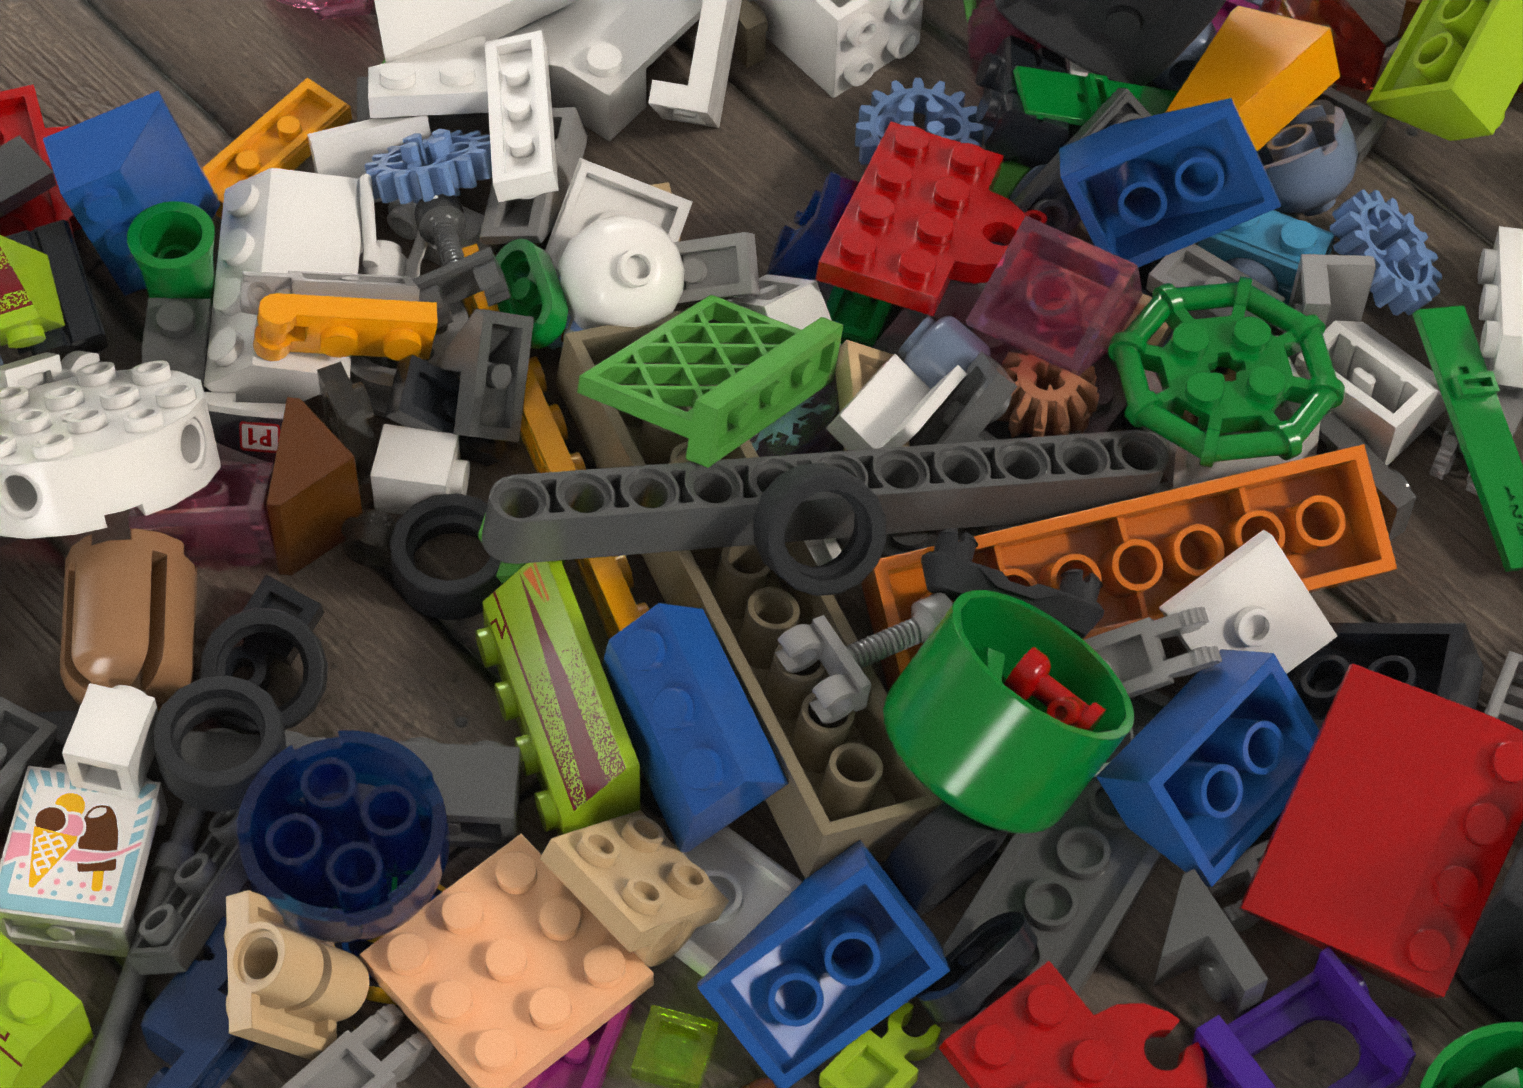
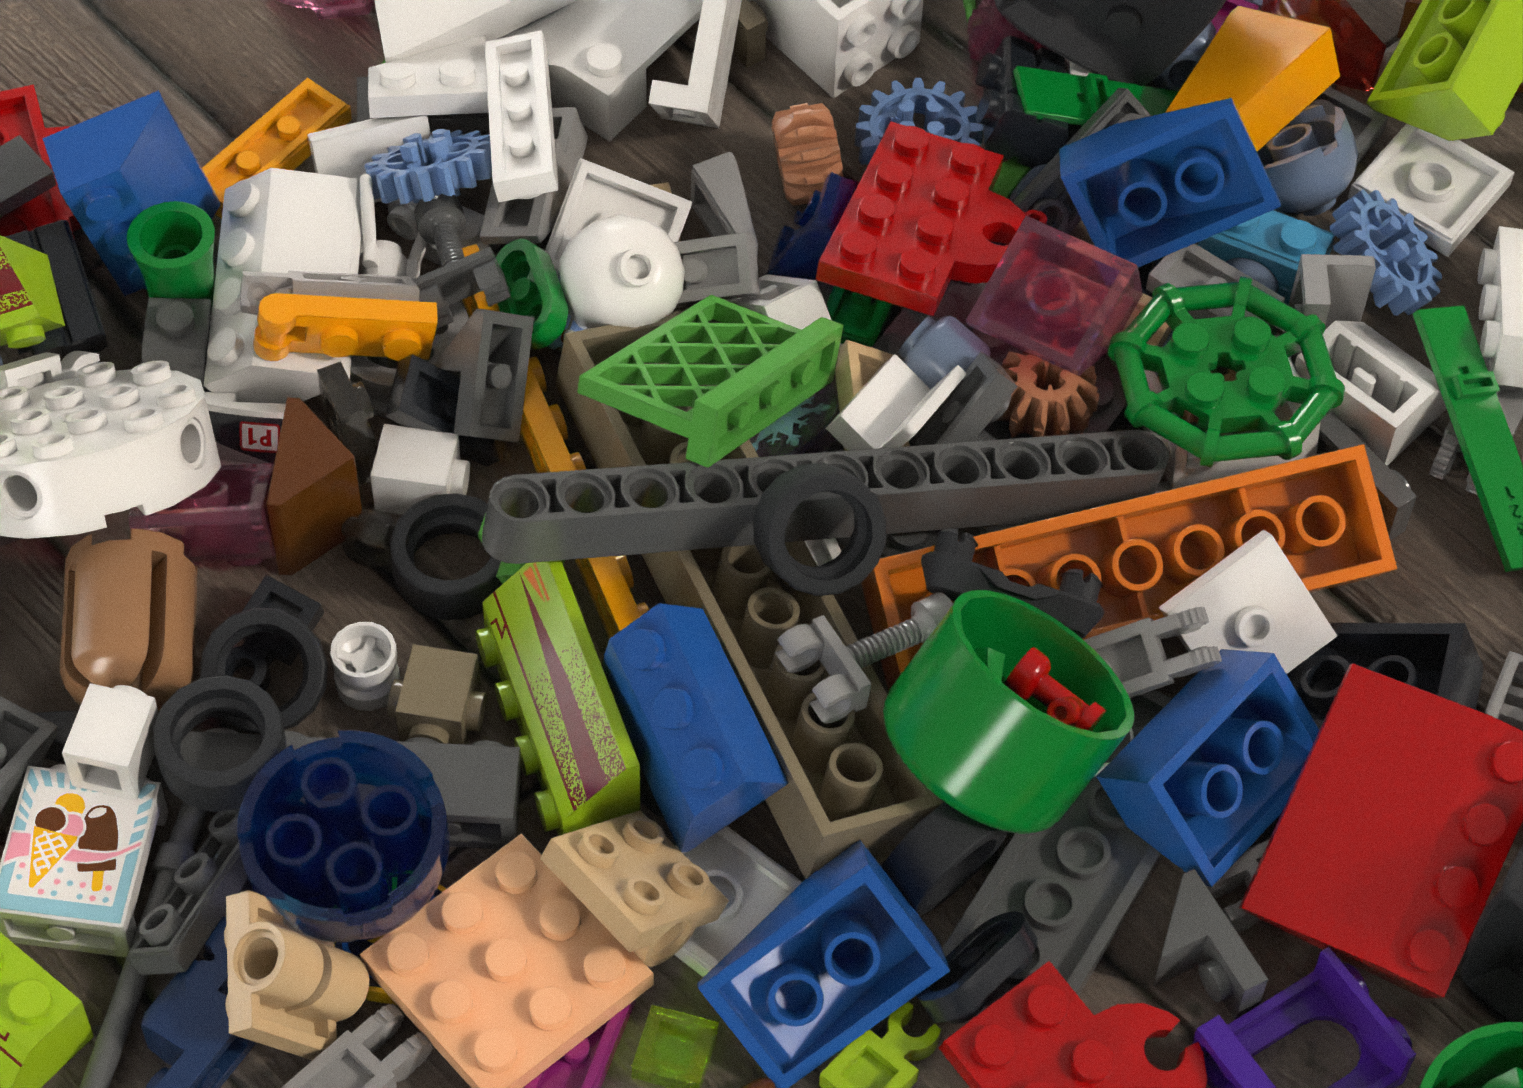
(355, 656): none -> white wheel
(438, 696): none -> dark tan brick
(720, 197): none -> light grey slope
(805, 150): none -> nougat gear
(1437, 182): none -> white plate

